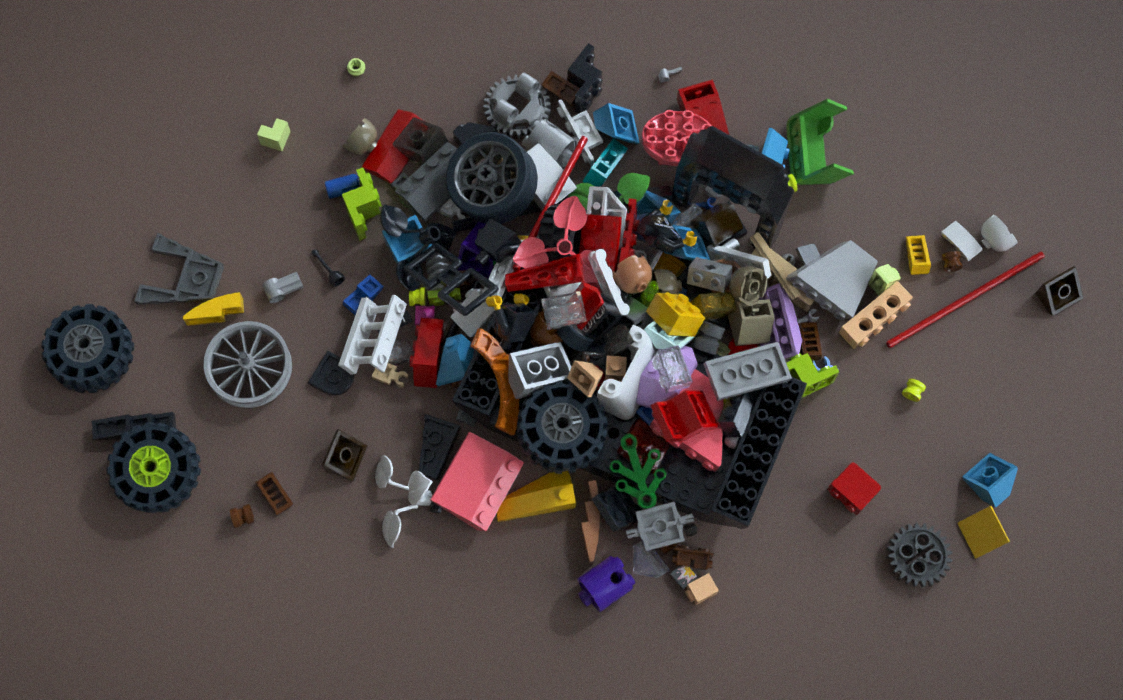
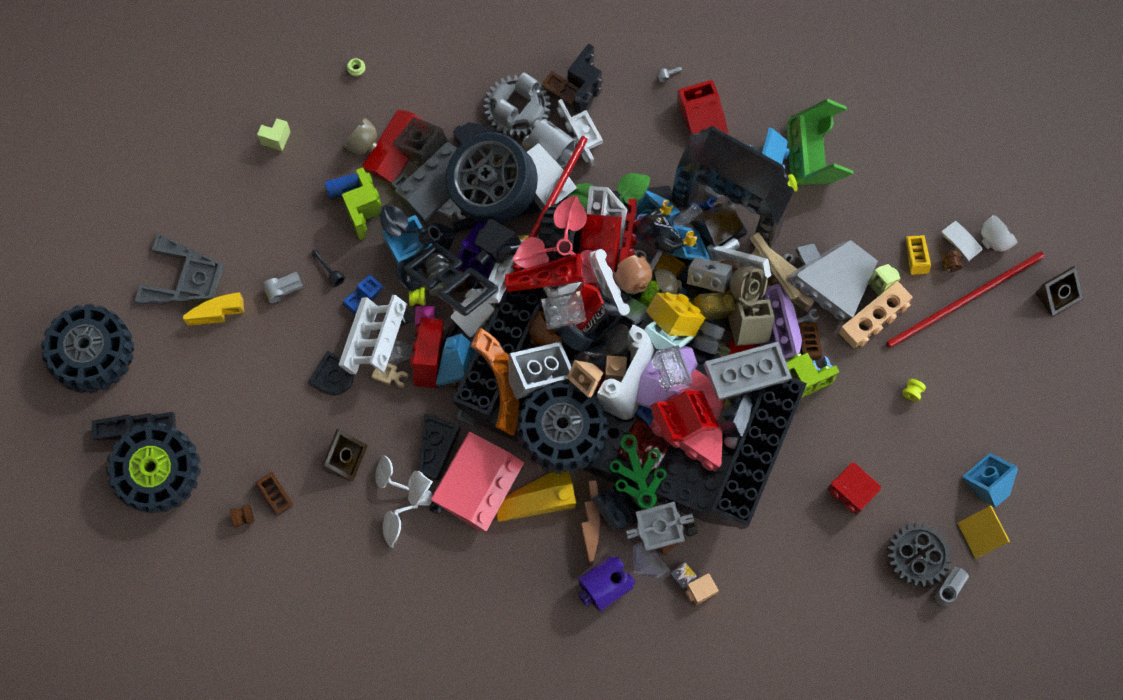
(247, 364): light grey wheel -> none
(436, 301): lime plate -> none
(512, 319): black torso -> none
(605, 164): teal slope -> none
(616, 122): dark azure slope -> none
(668, 133): coral bracket -> none
(700, 557): reddish brown hinge -> none
(952, 586): none -> light grey piece

